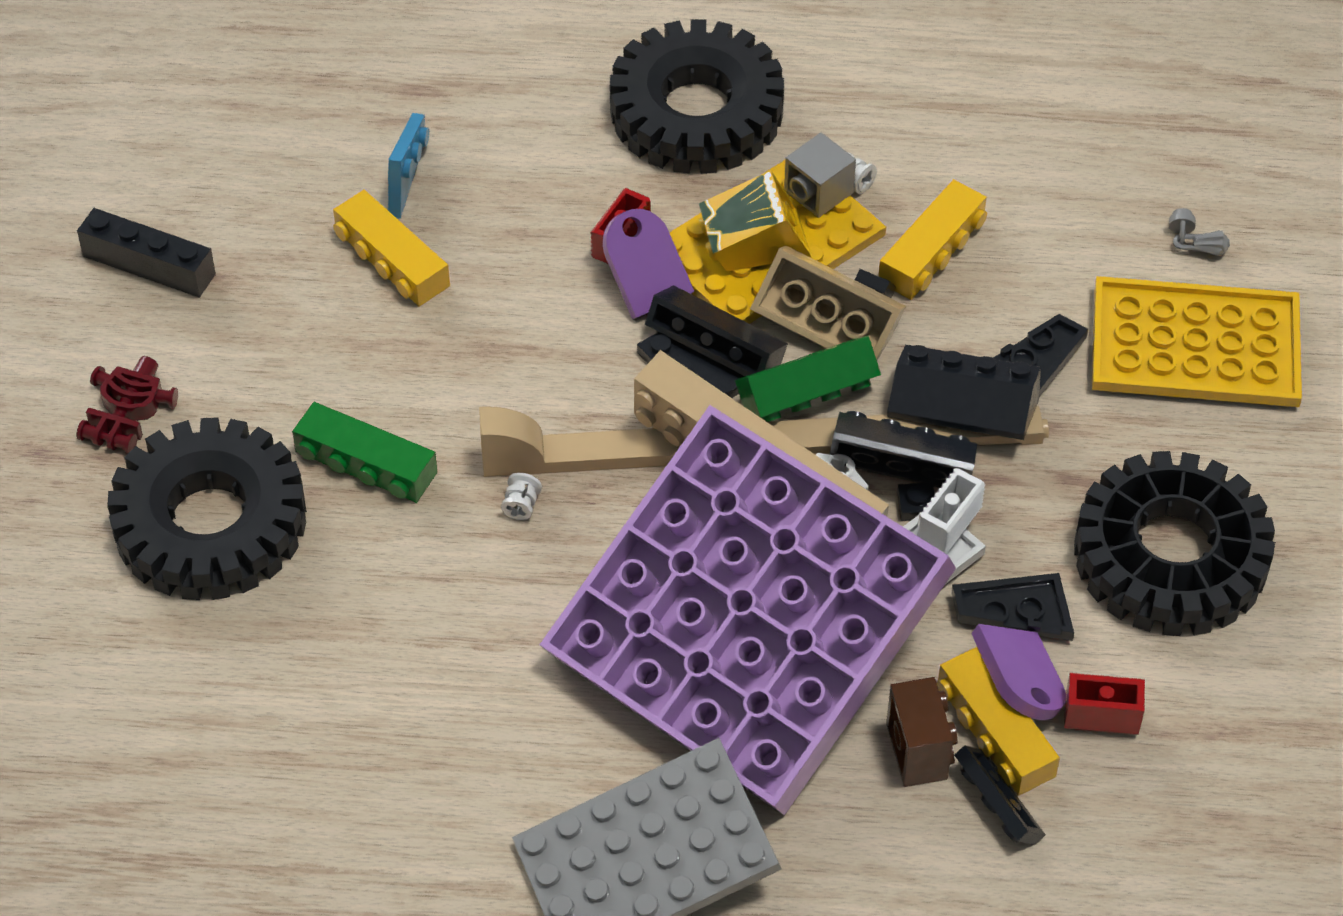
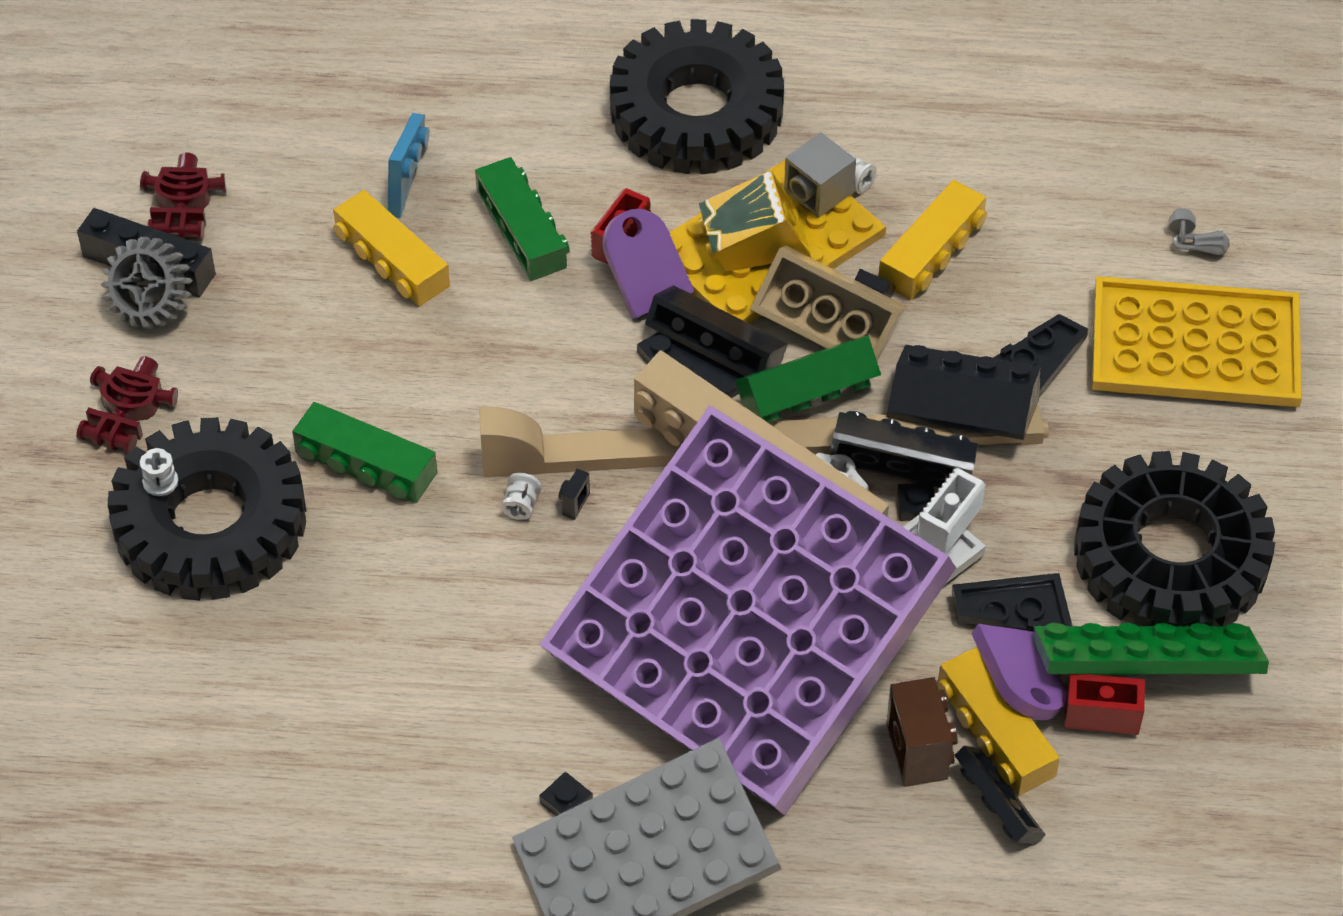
(144, 252): none -> light grey gear
(165, 472): none -> white bush
(181, 197): none -> dark red piece
(521, 218): none -> green brick
(564, 794): none -> black plate
(574, 493): none -> black plate
(1149, 649): none -> green plate

